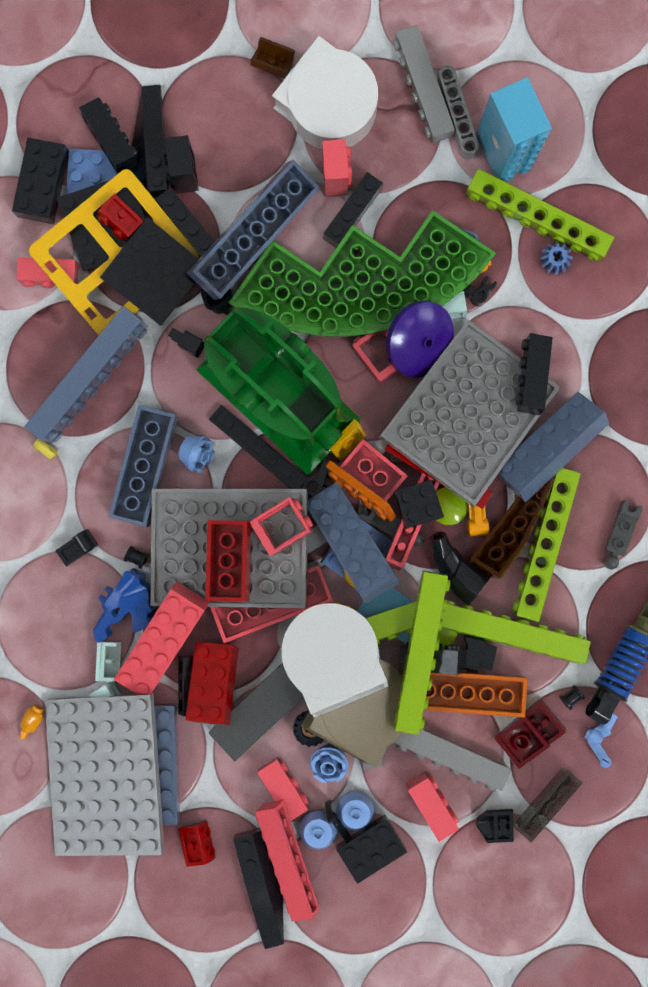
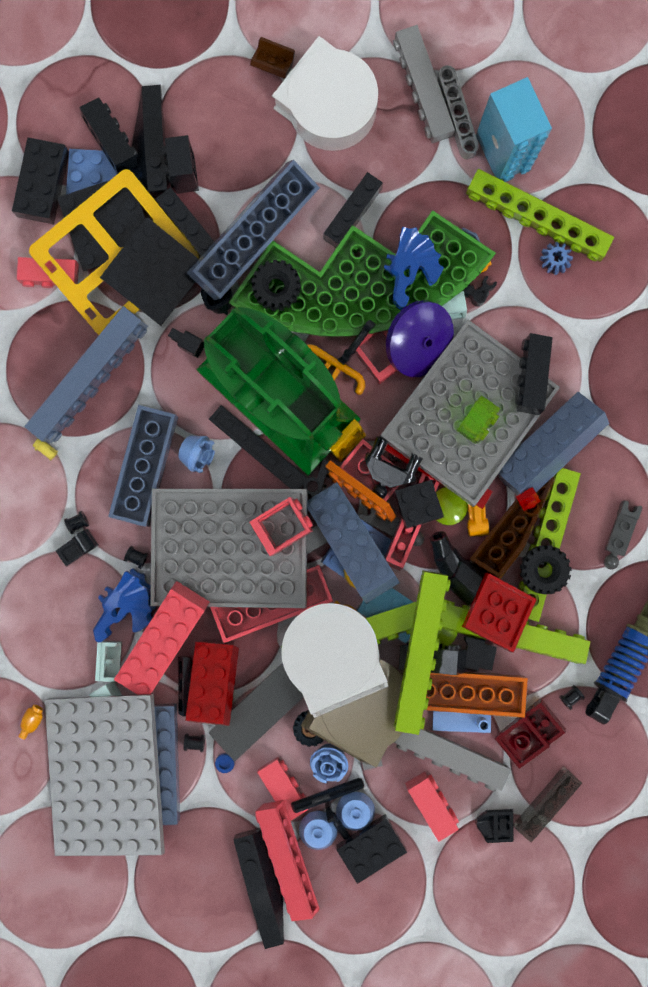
(73, 527): none -> black bush
(119, 217): red bracket -> none
(194, 742): none -> black bush
(197, 844): red bracket -> none
(224, 763): none -> blue tile
(228, 561): red brick -> none
(273, 271): none -> black tyre
(327, 795): none -> black axle
(332, 361): none -> light orange piece
(336, 167): coral brick -> none
(348, 353): none -> black bar
(387, 473): none -> black connector
(413, 253): none -> blue animal
(461, 722): none -> light blue piece
(478, 419): none -> clear neon green brick
(499, 612): none -> red plate
(528, 499): none -> red plate
(559, 565): none -> black tyre
(595, 737): light blue pin -> none

